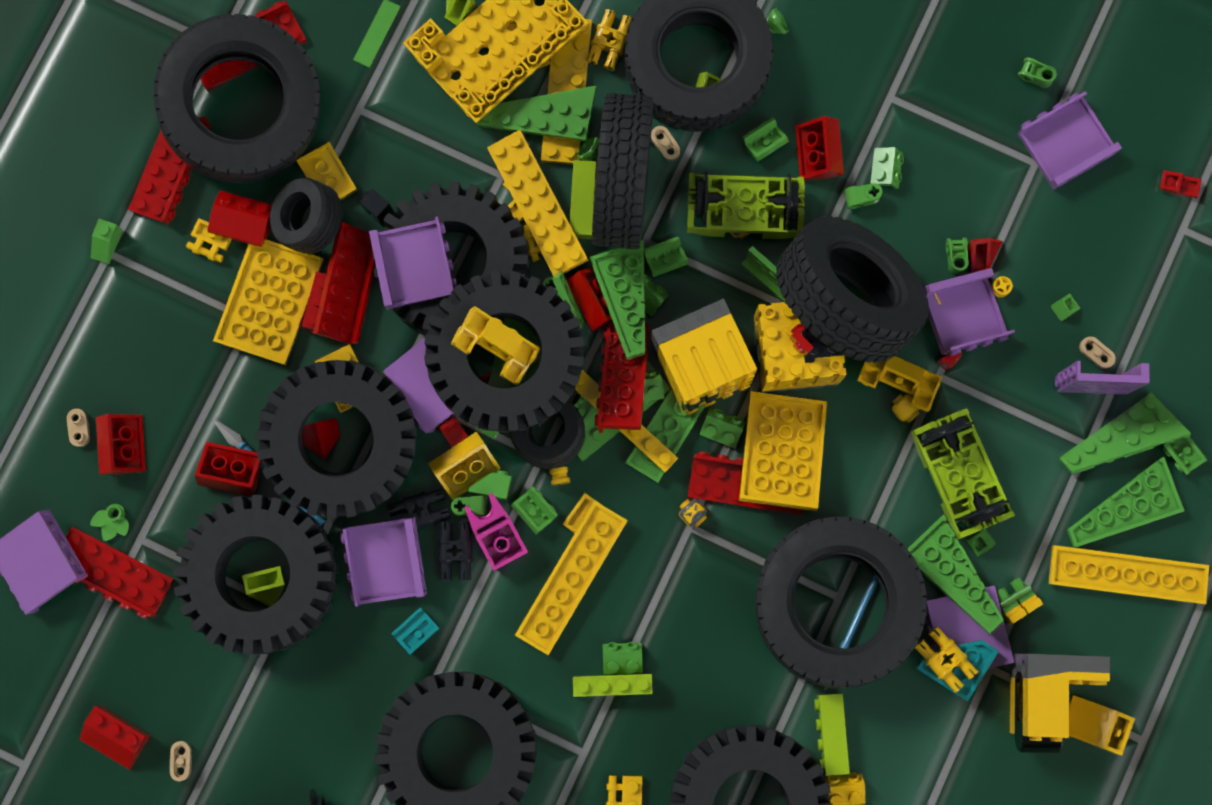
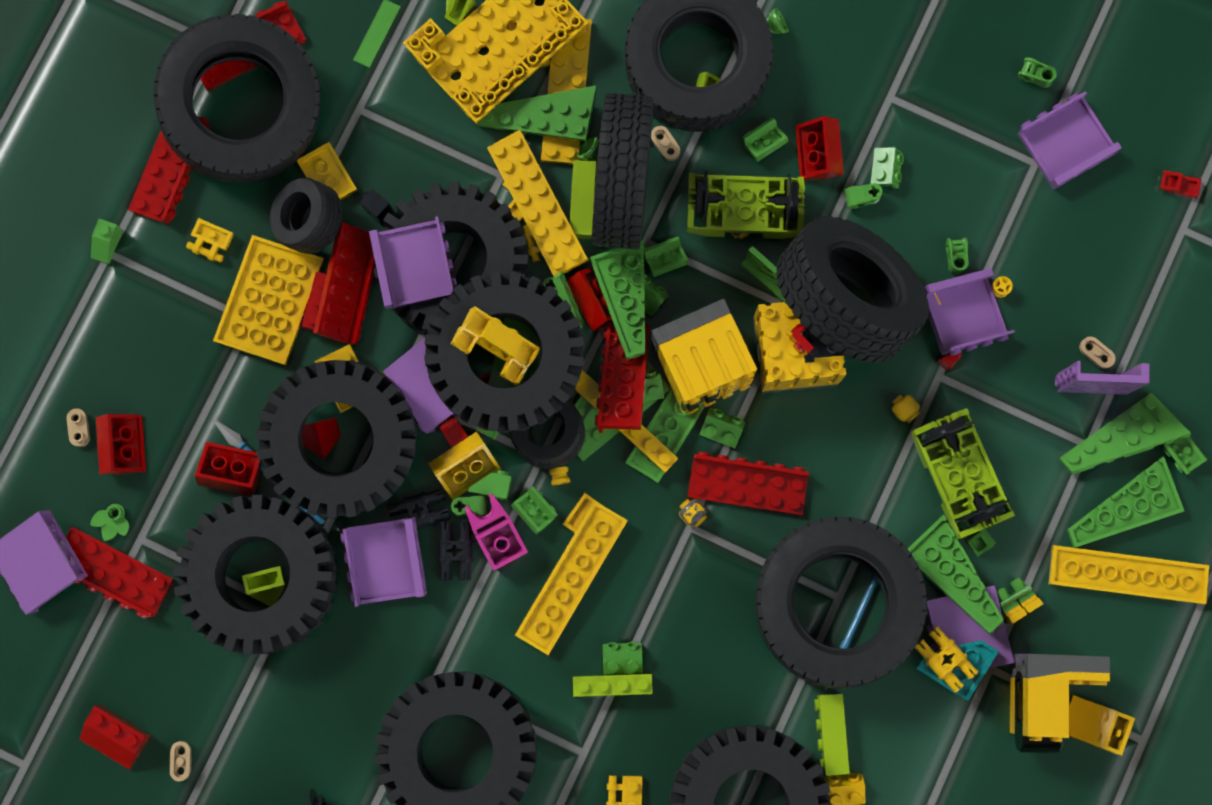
(240, 219): red slope -> none
(415, 631): teal plate -> none
(615, 46): yellow pin -> none
(783, 451): yellow plate -> none
(905, 377): yellow bracket -> none
(982, 253): red slope -> none
(1065, 307): bright green slope -> none

